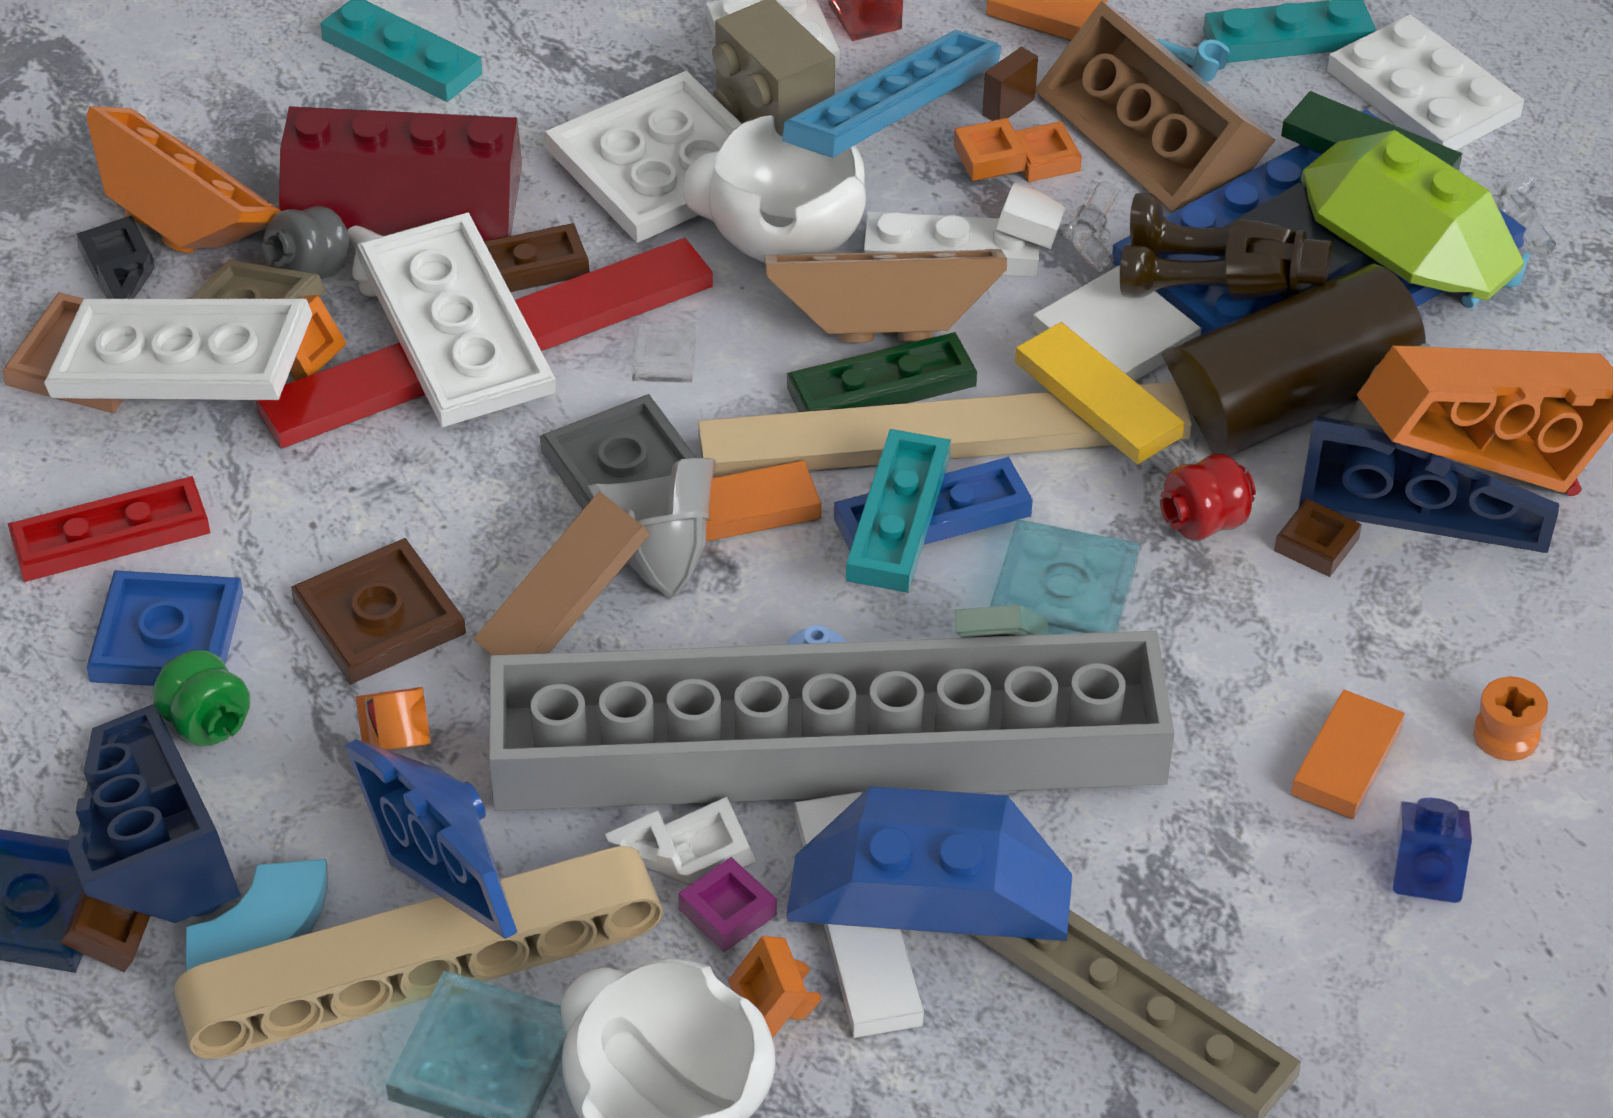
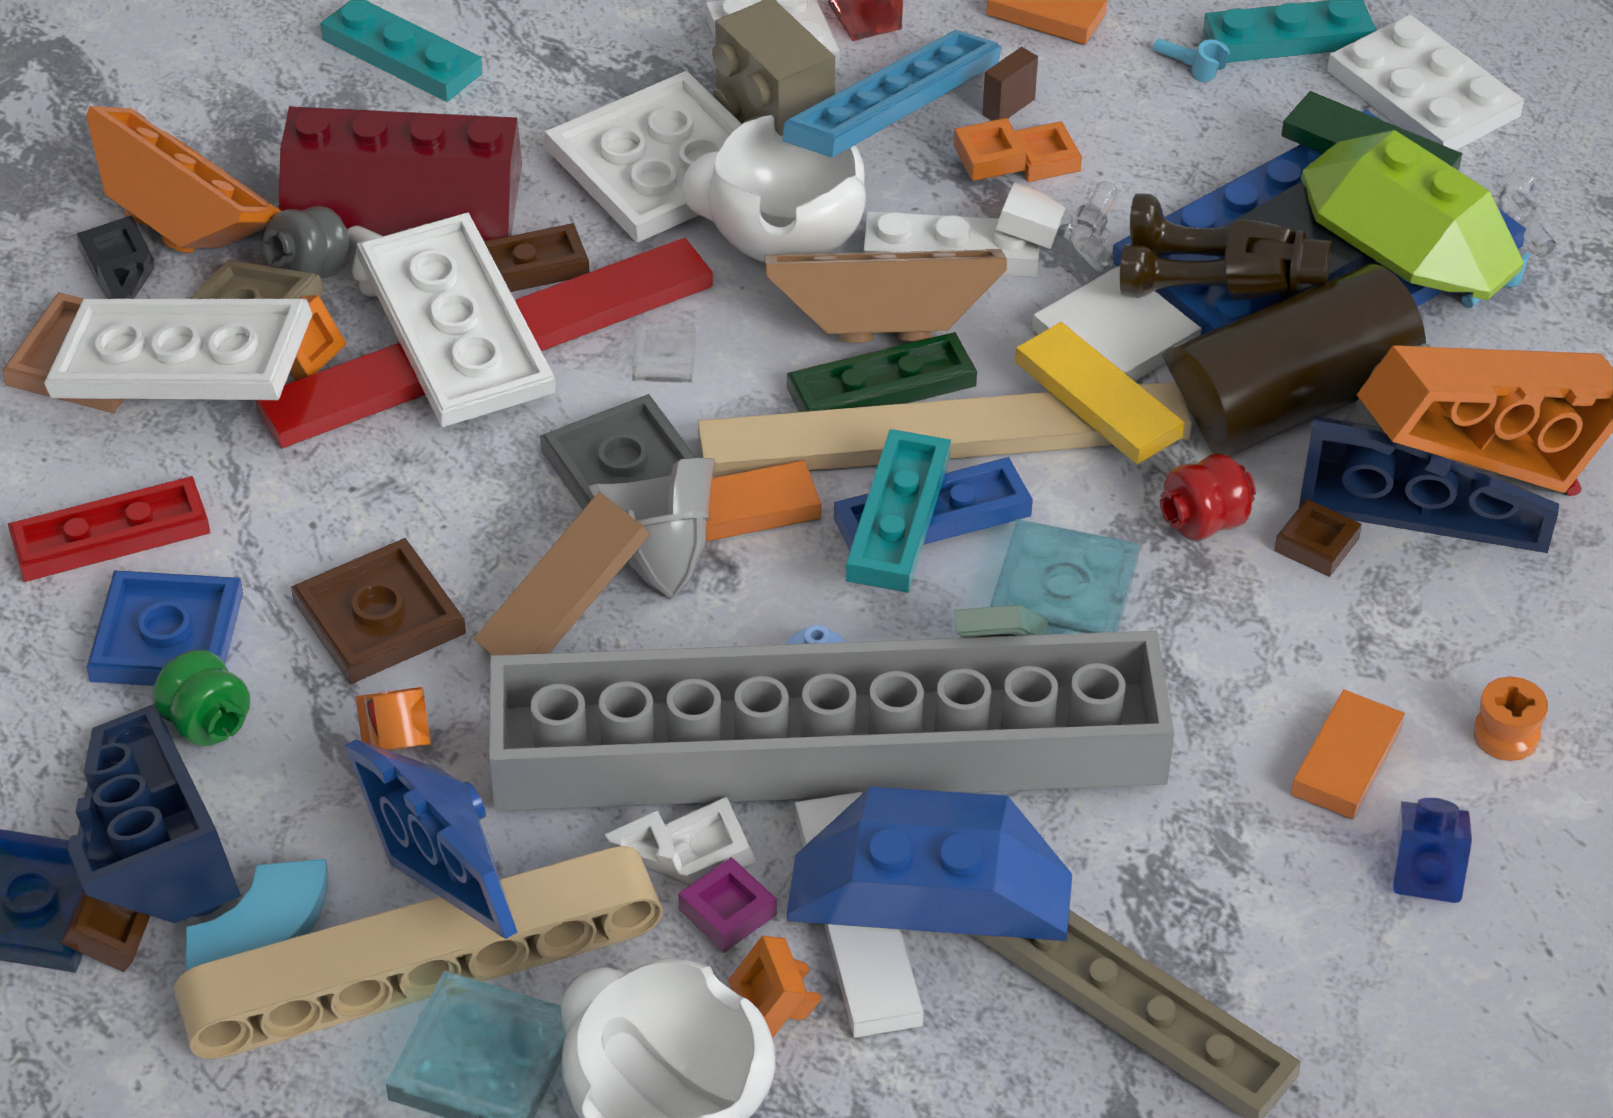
(1151, 111): medium nougat slope -> none

